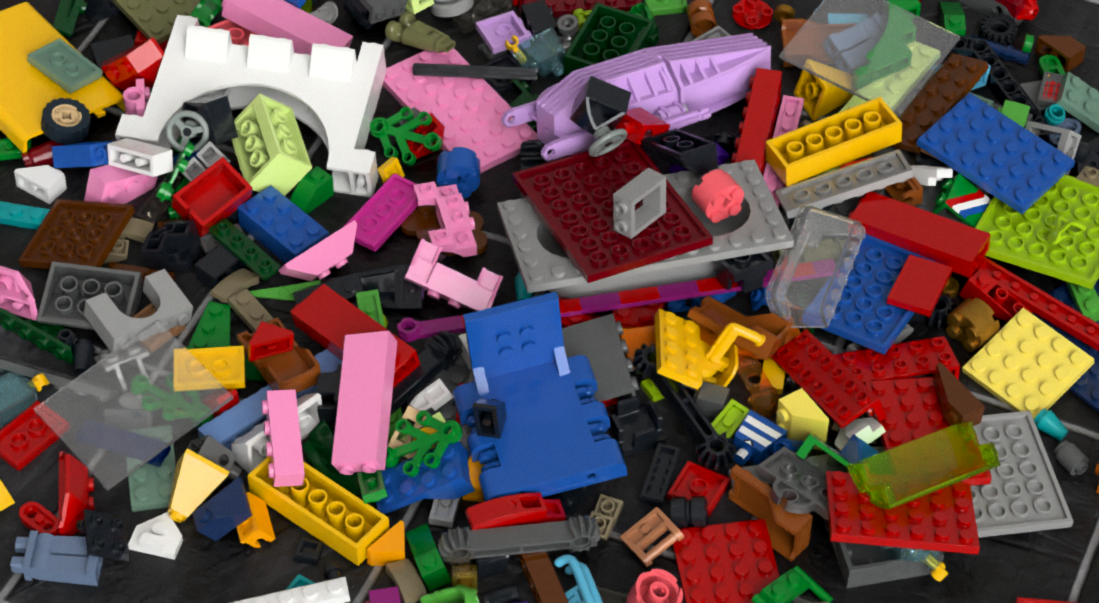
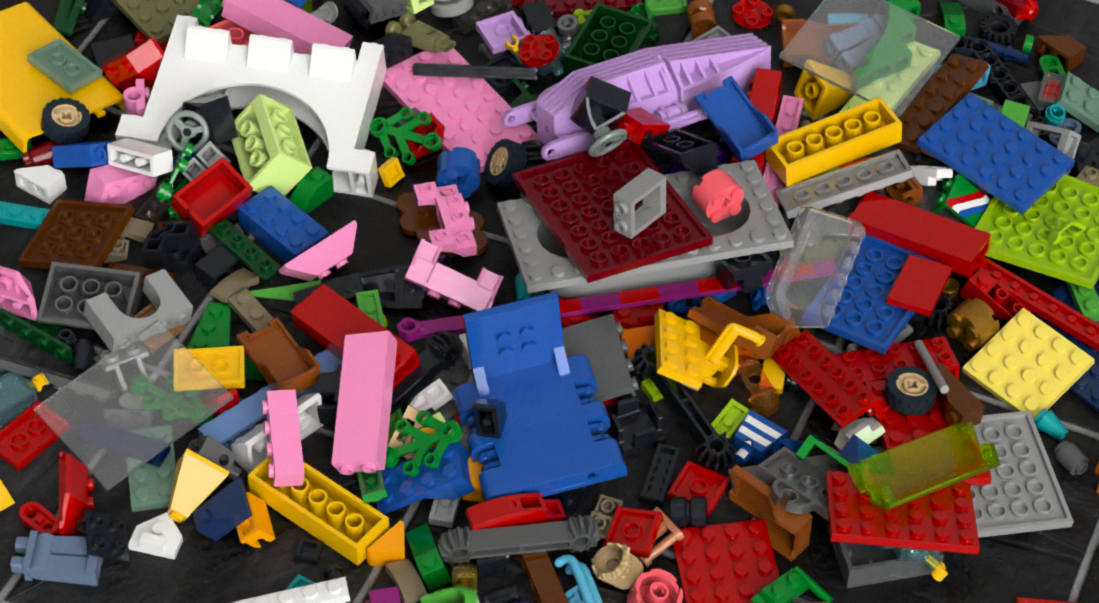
(269, 341): red slope -> none
(319, 453): dark green bracket -> none
(384, 212): dark pink tile -> none
(396, 48): none -> black brick
(503, 160): none -> black wheel
(538, 50): none -> red dish
(617, 565): none -> tan hair
(635, 529): none -> red tile
(711, 399): dark grey brick -> none
(737, 120): none -> blue piece
(801, 417): light yellow slope -> none
(910, 391): none -> black wheel
(931, 366): none -> light grey bar

